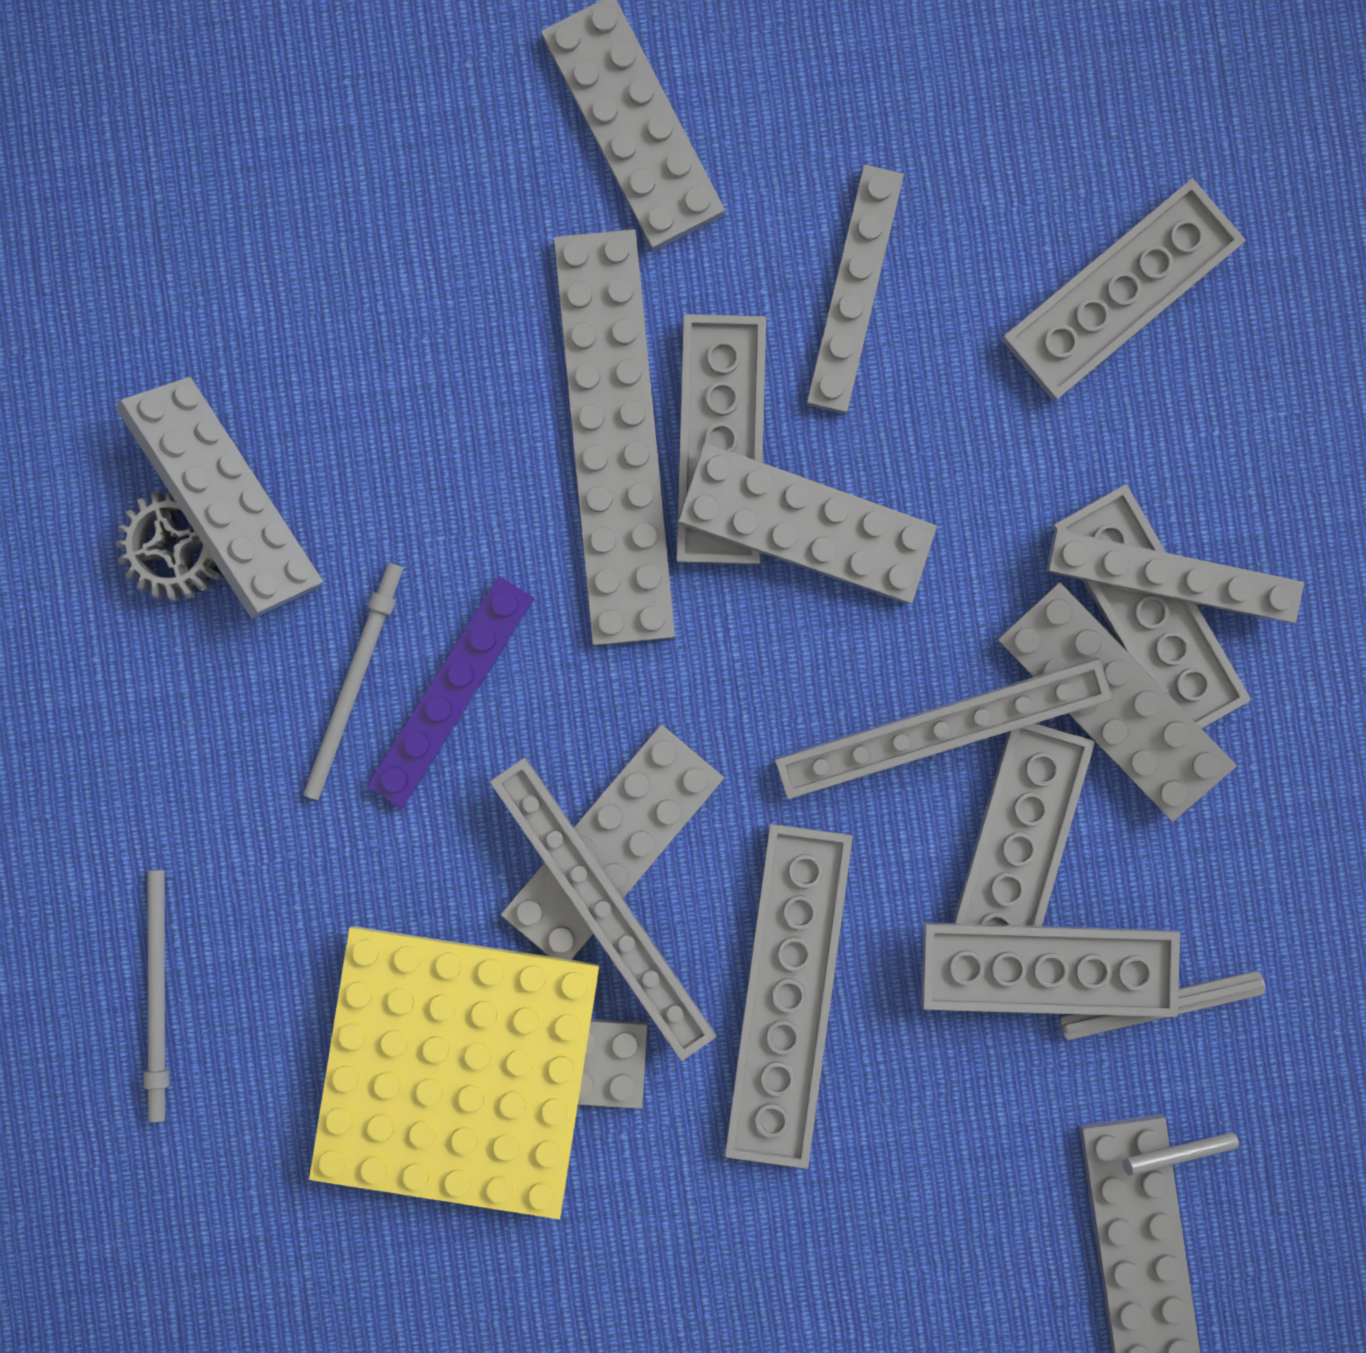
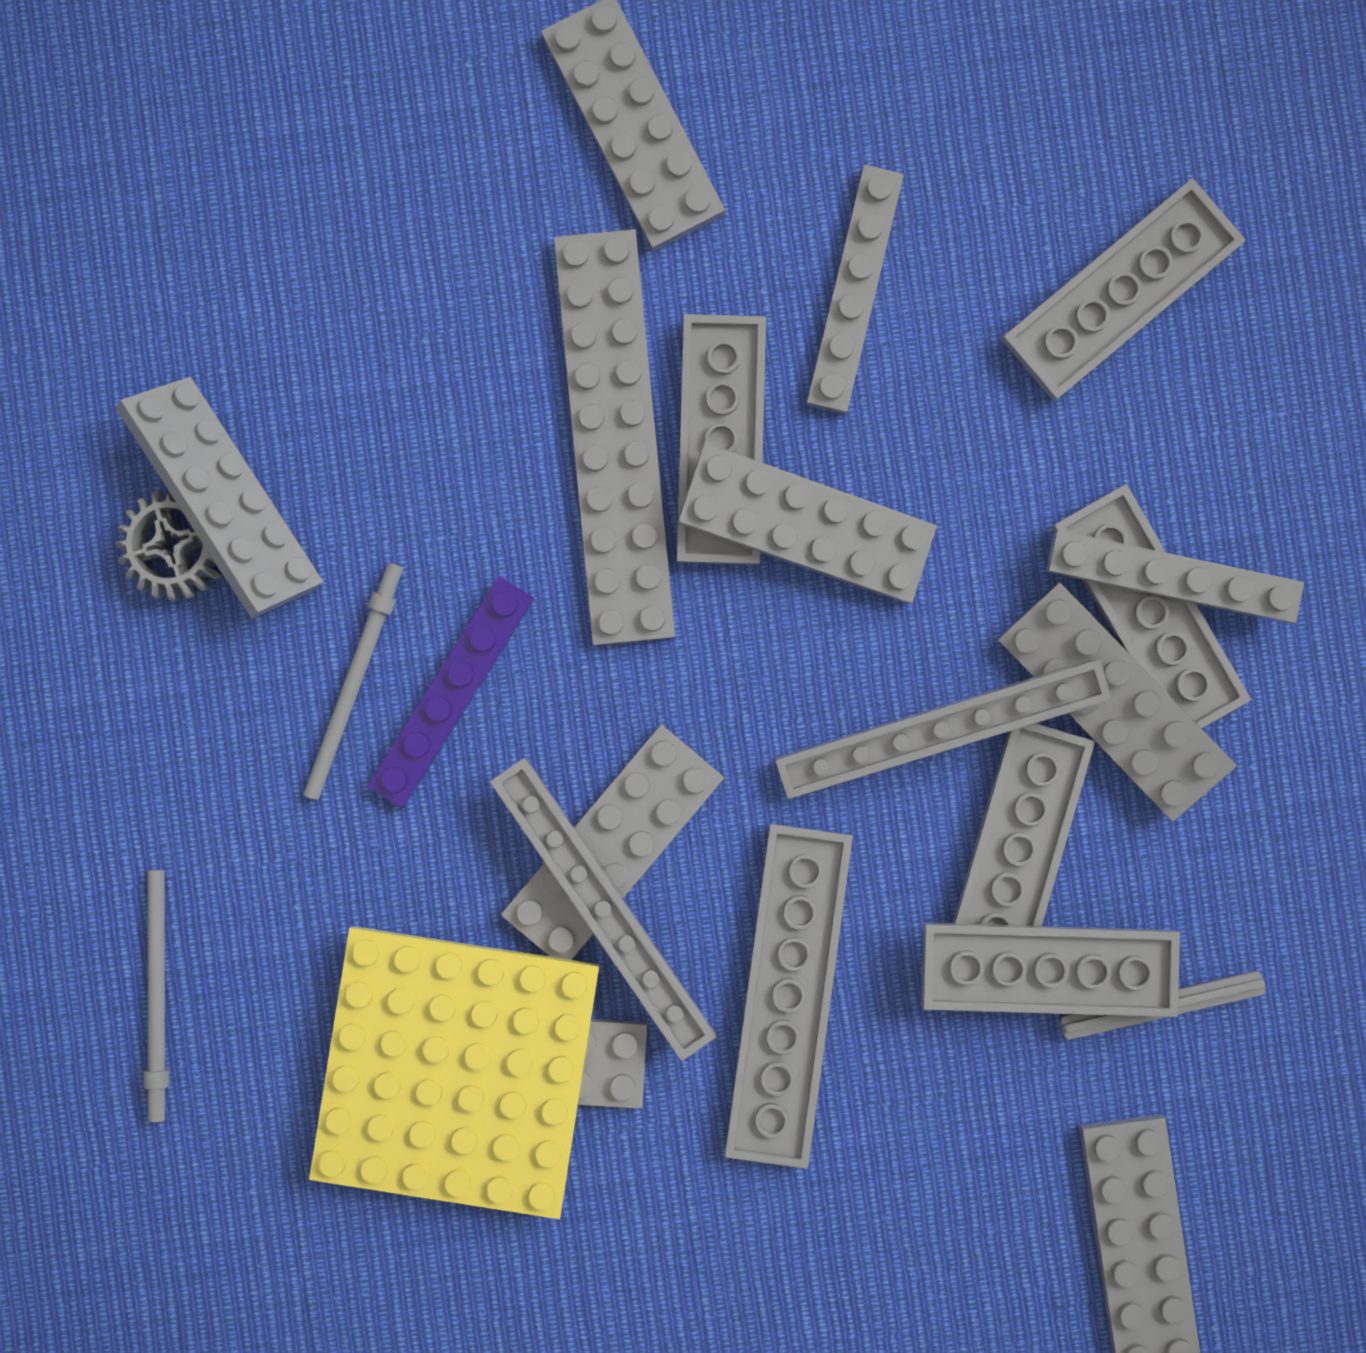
(1180, 1153): light grey bar -> none

